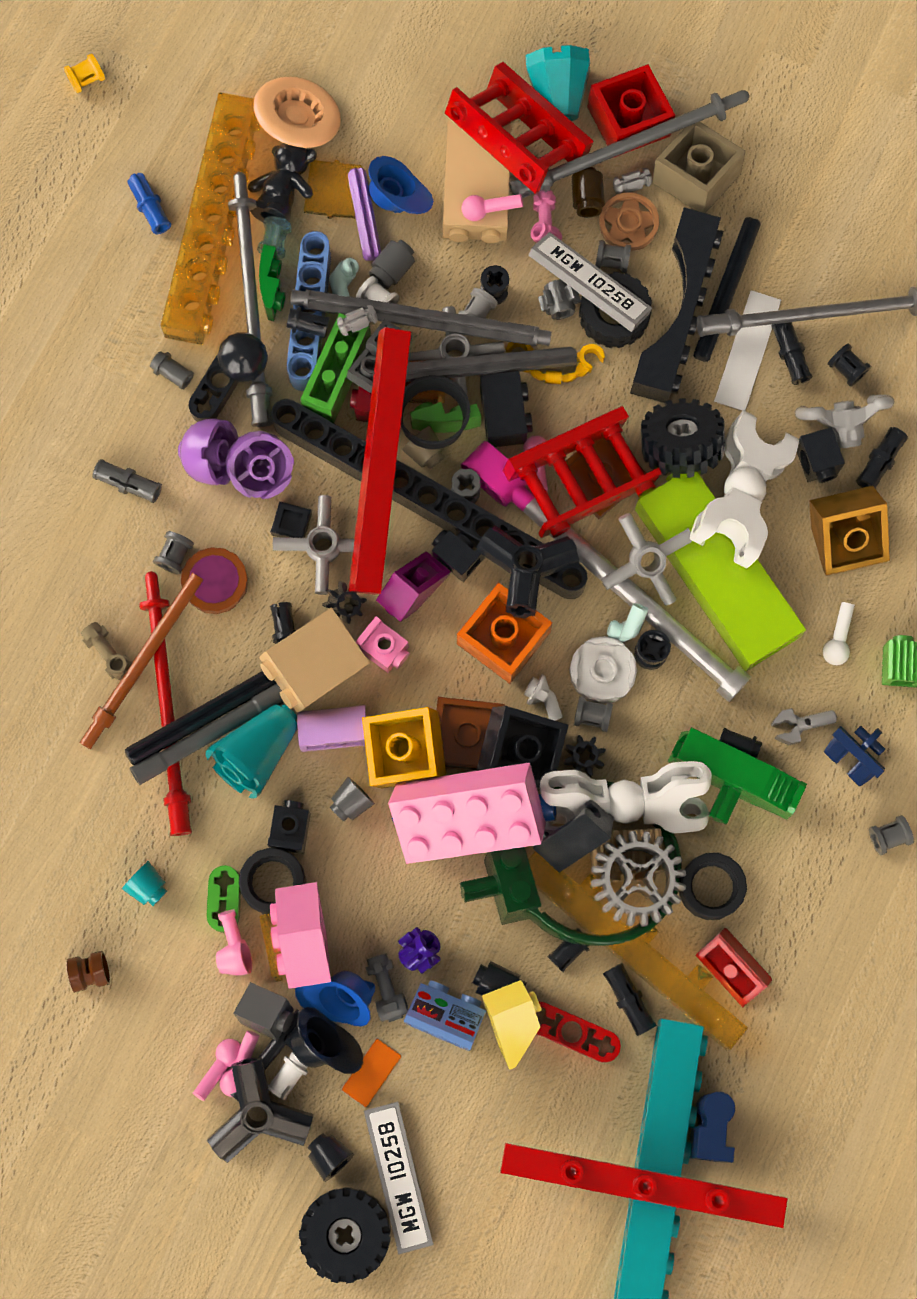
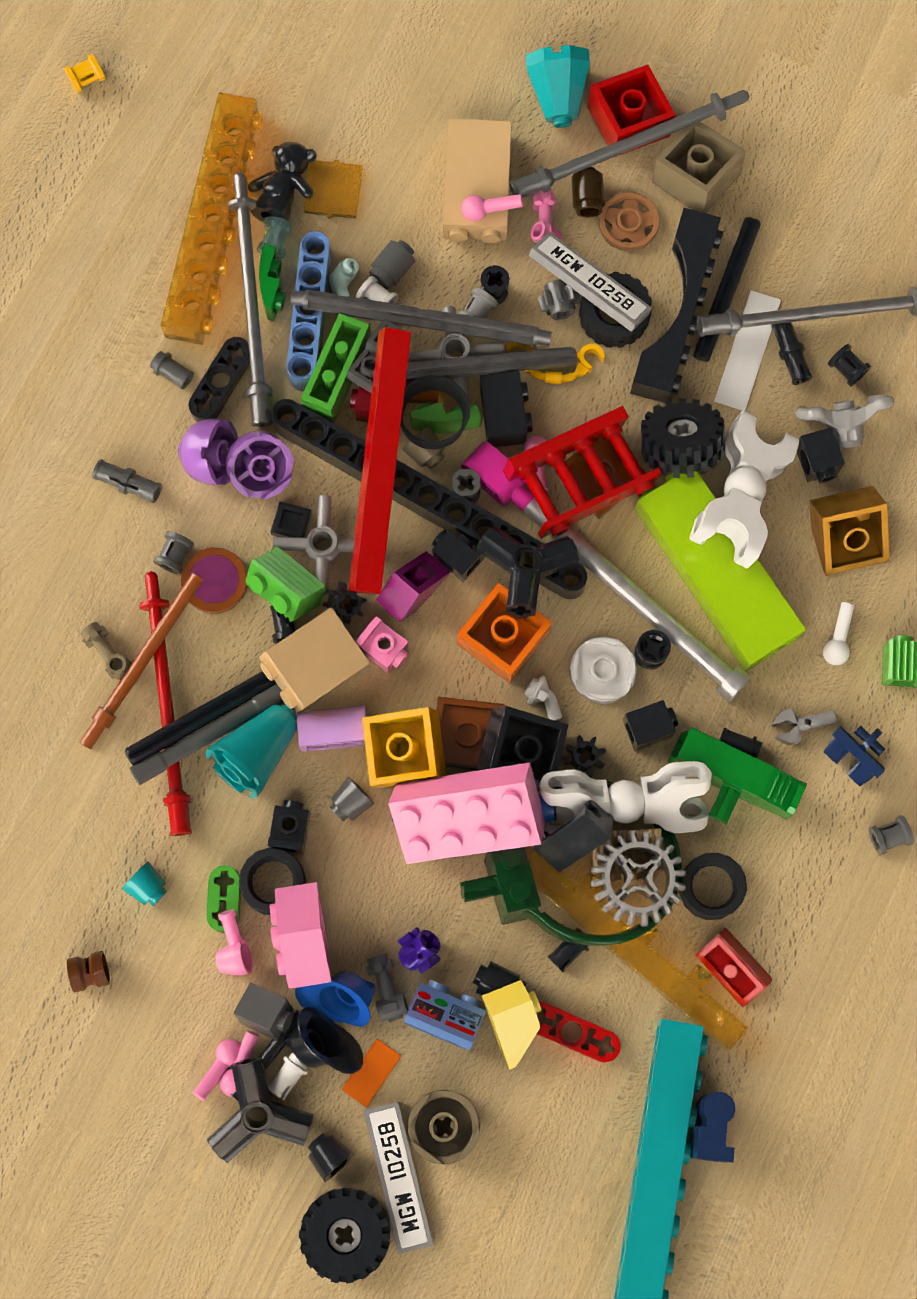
(149, 203): blue axle -> none
(242, 357): black hair -> none
(266, 925): clear yellow piece -> none
(285, 584): none -> bright green brick
(295, 118): light nougat wheel -> none
(307, 322): black pin -> none
(357, 320): light grey piece -> none
(364, 214): medium lavender axle -> none
(396, 188): blue piece -> none
(448, 1147): none -> dark tan brick
(533, 110): red fence -> none
(593, 714): dark grey bush -> none
(613, 256): dark grey bush -> none
(629, 628): light aqua arm -> none
(629, 999): black pin -> none
(632, 181): light grey piece -> none
(640, 548): light grey bar -> none
(644, 1185): red piece -> none
(650, 725): none -> black brick
(882, 458): black pin -> none

